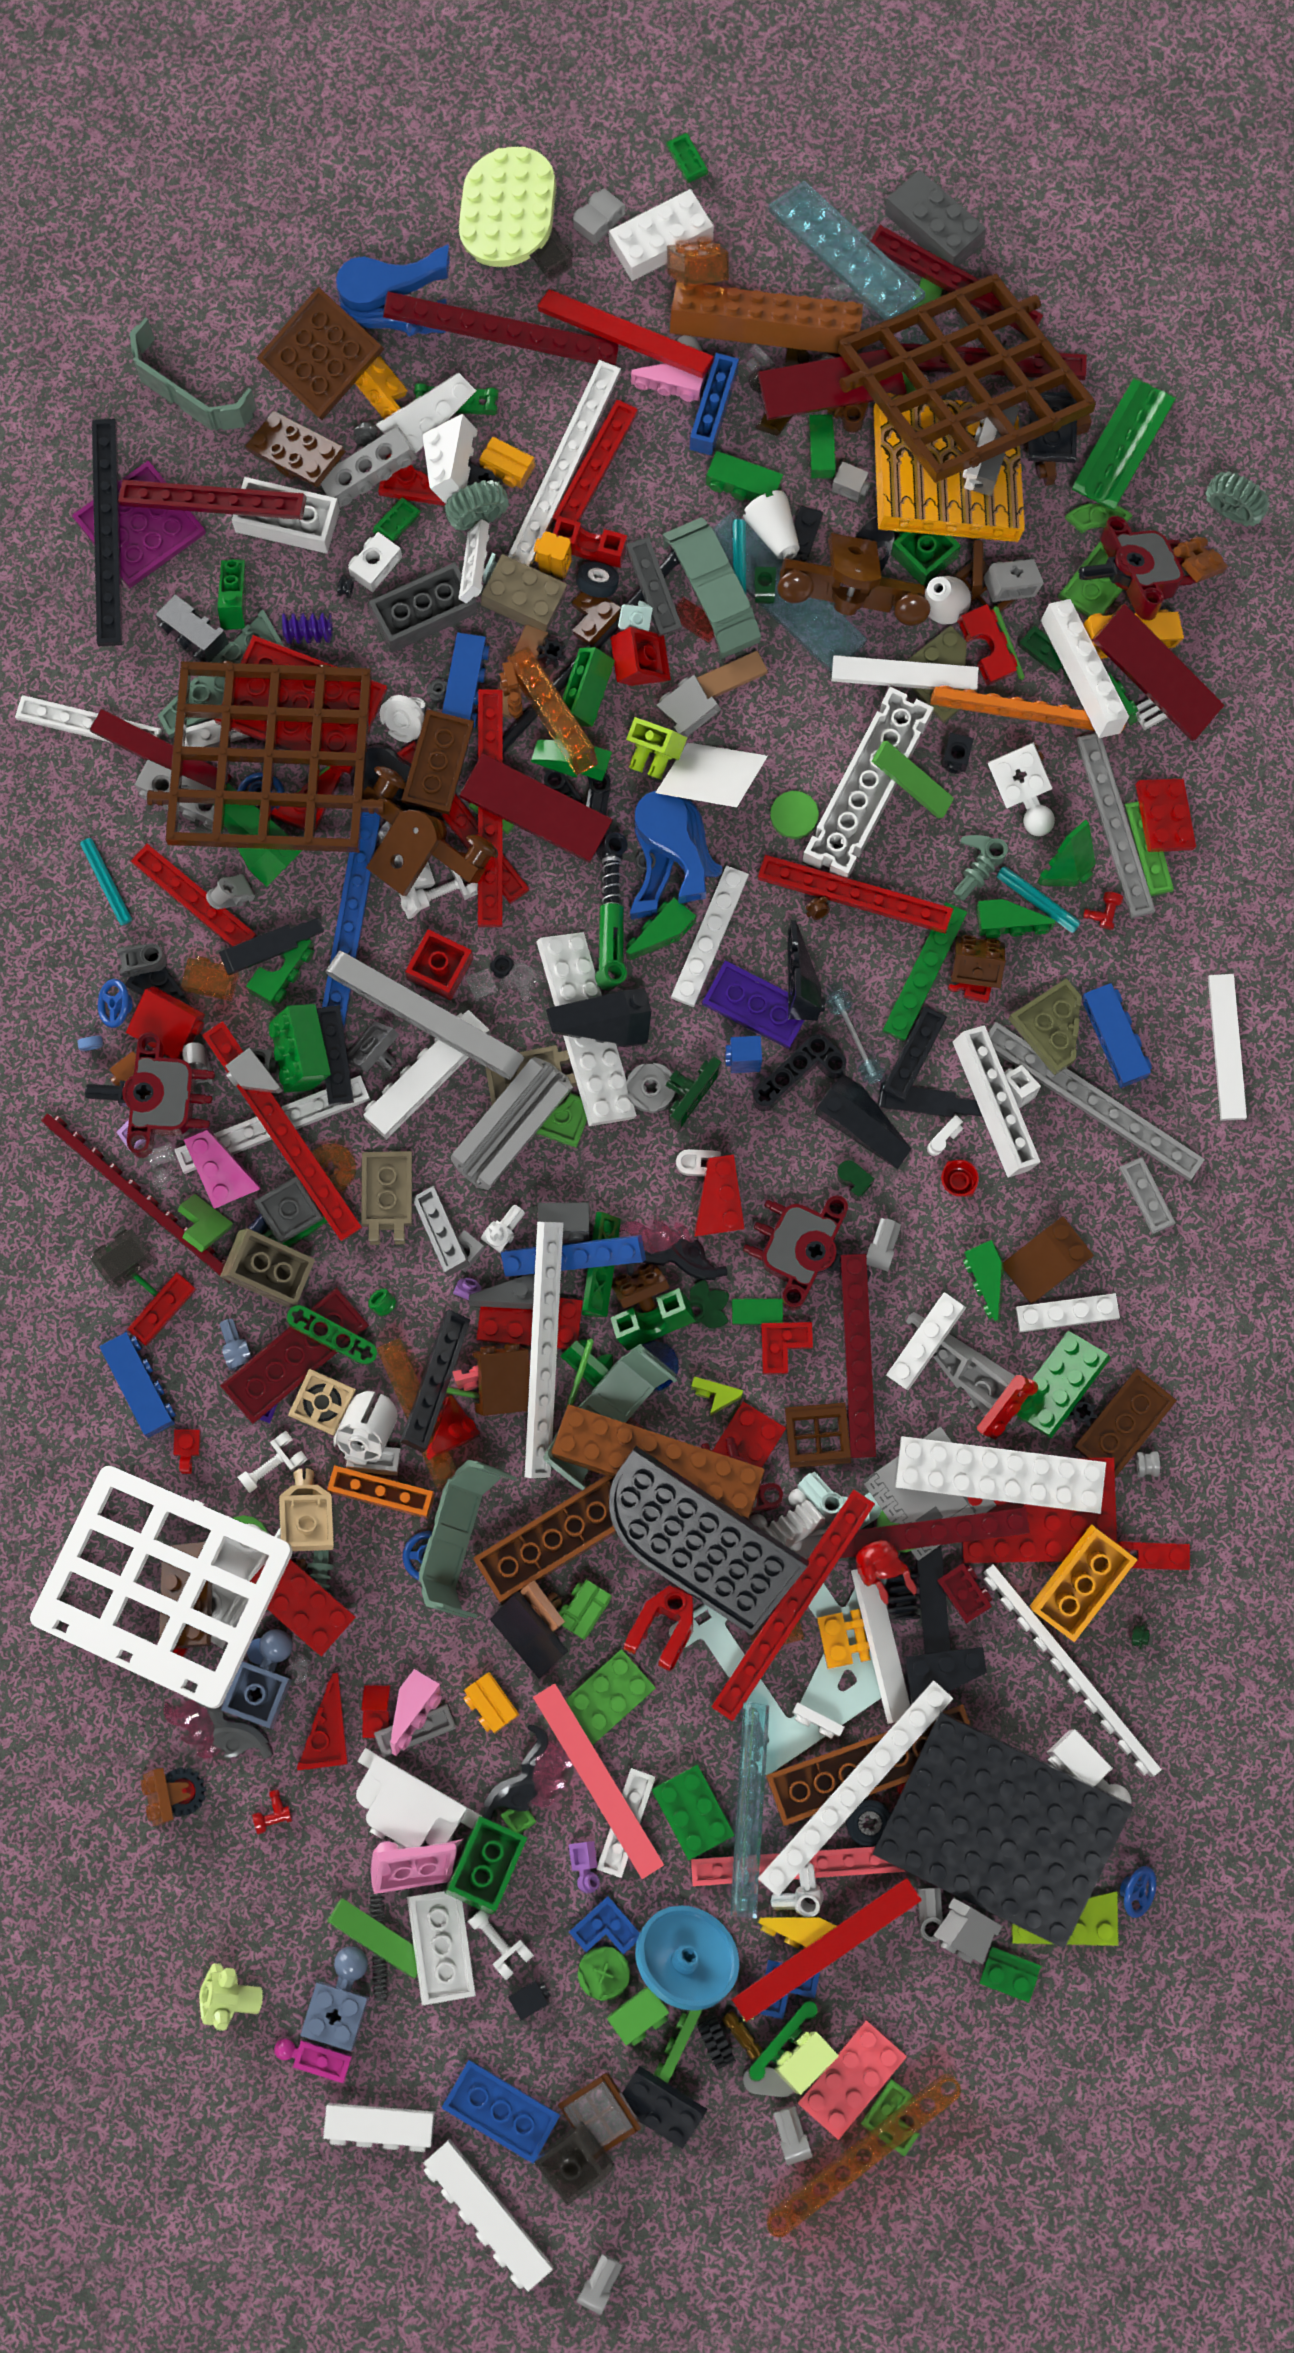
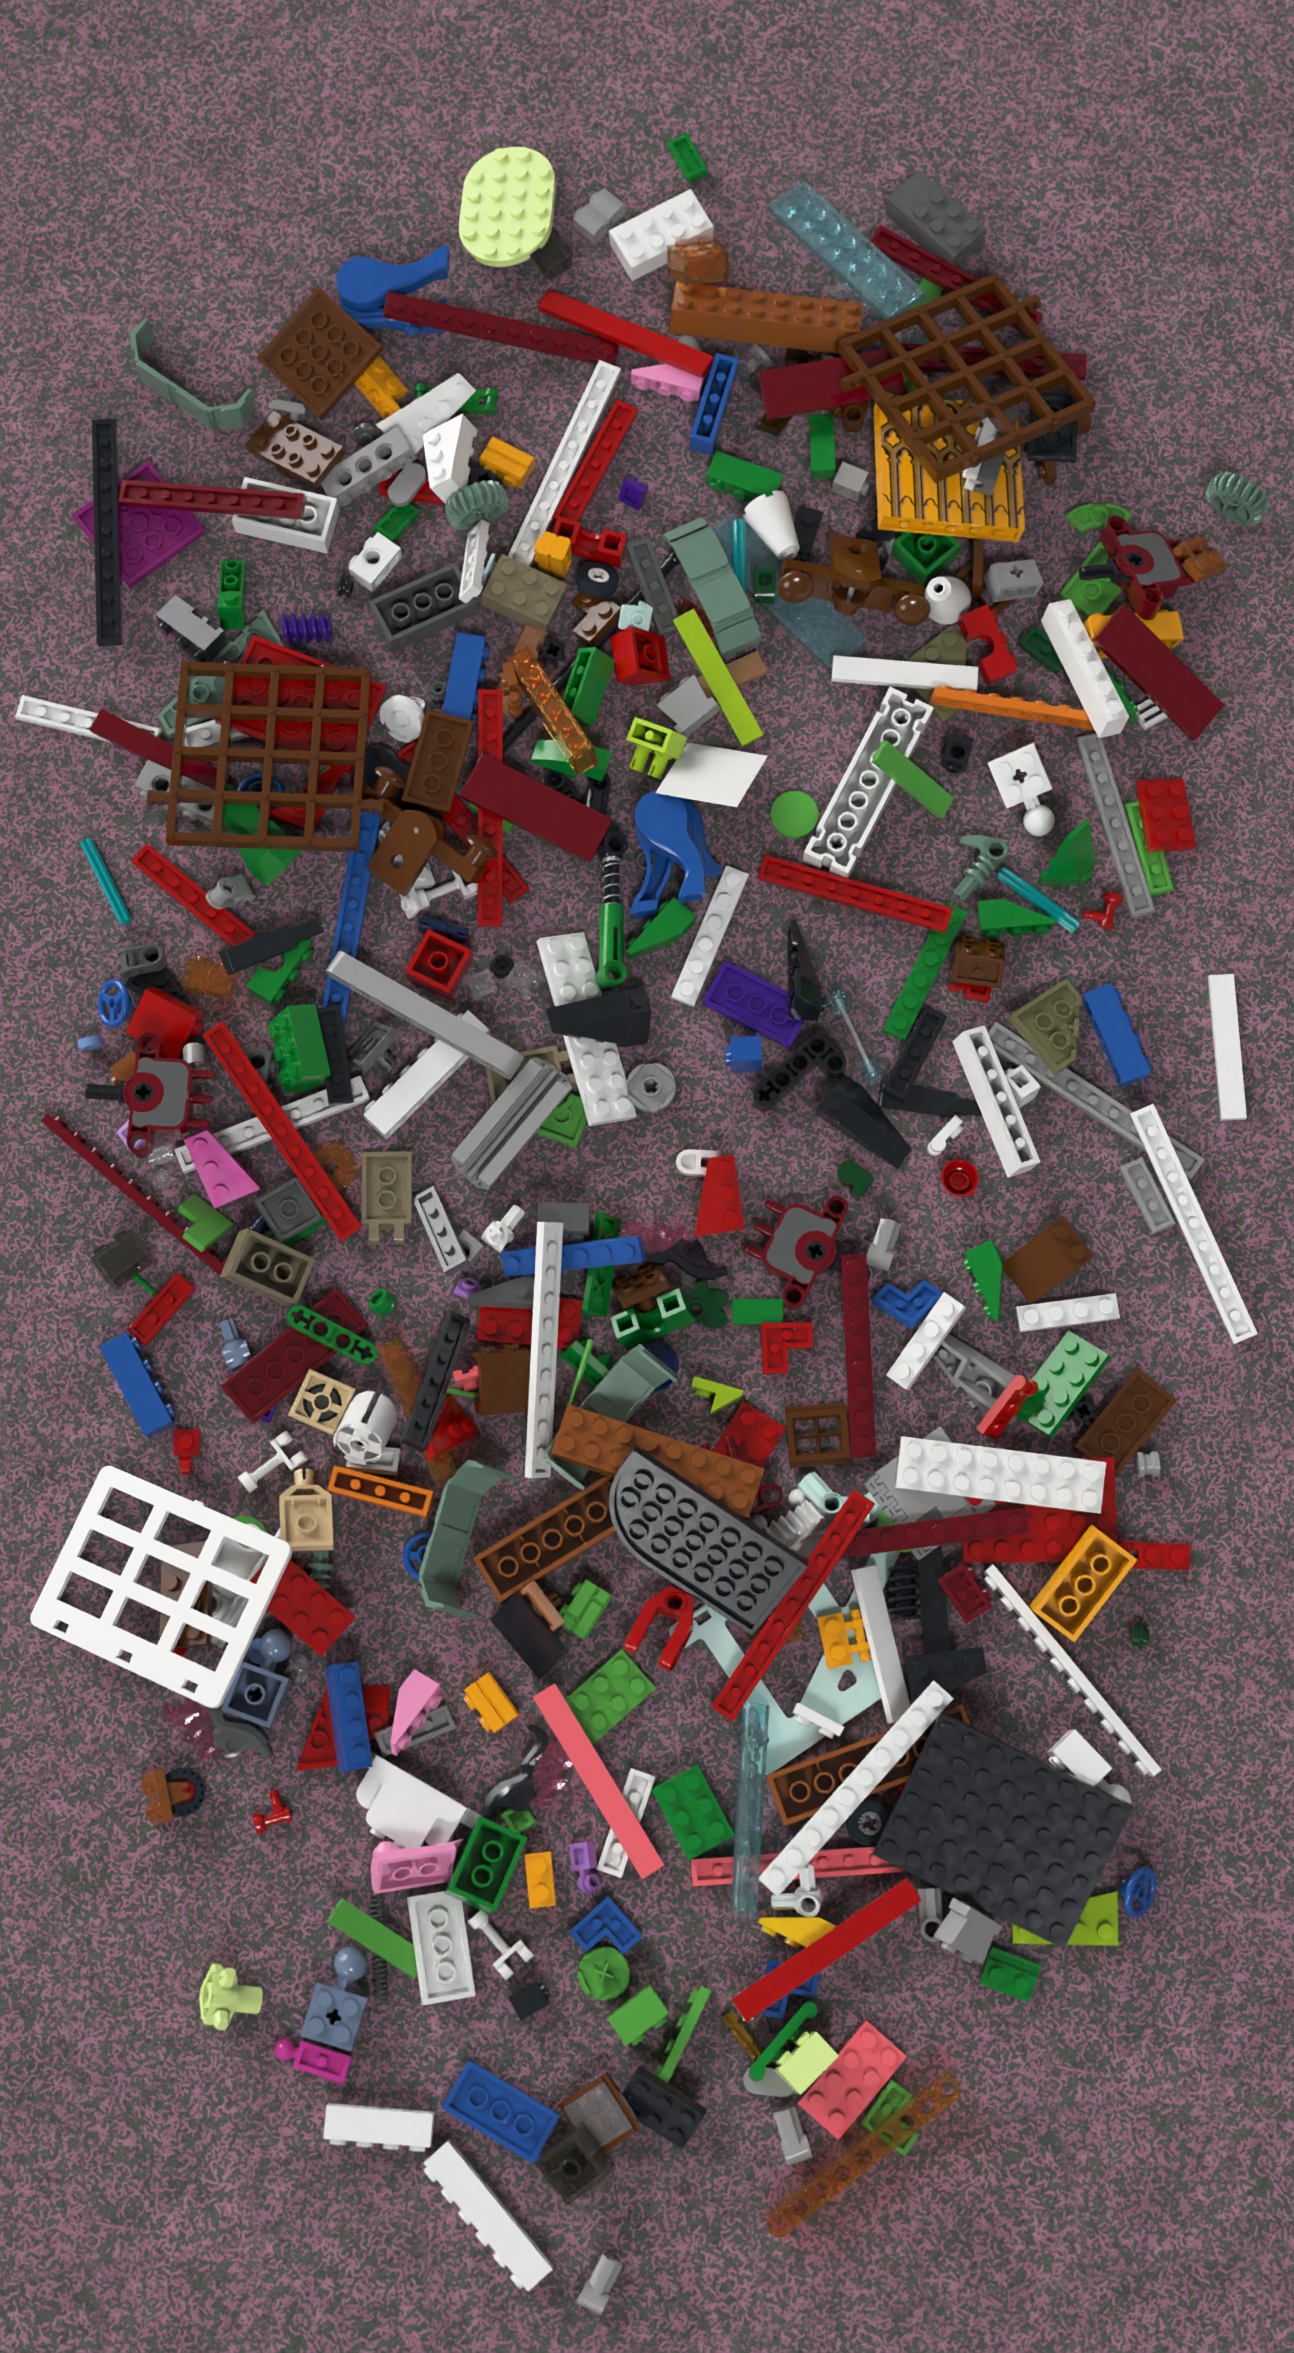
(251, 1073): light grey slope -> none
(294, 408): none -> light grey piece
(348, 1717): none -> blue brick
(407, 485): none -> light grey tile
(444, 928): none -> dark blue pin
(540, 1879): none -> light orange brick
(633, 493): none -> dark purple tile
(687, 1958): dark azure dish -> none
(691, 1091): dark green plate -> none
(716, 2042): black tyre -> none
(718, 678): none -> lime tile
(818, 908): reddish brown plate -> none
(882, 1561): red hair -> none
(907, 1308): none -> blue plate
(1010, 646): bright green axle -> none
(1124, 443): green plate -> none
(1193, 1224): none -> white plate

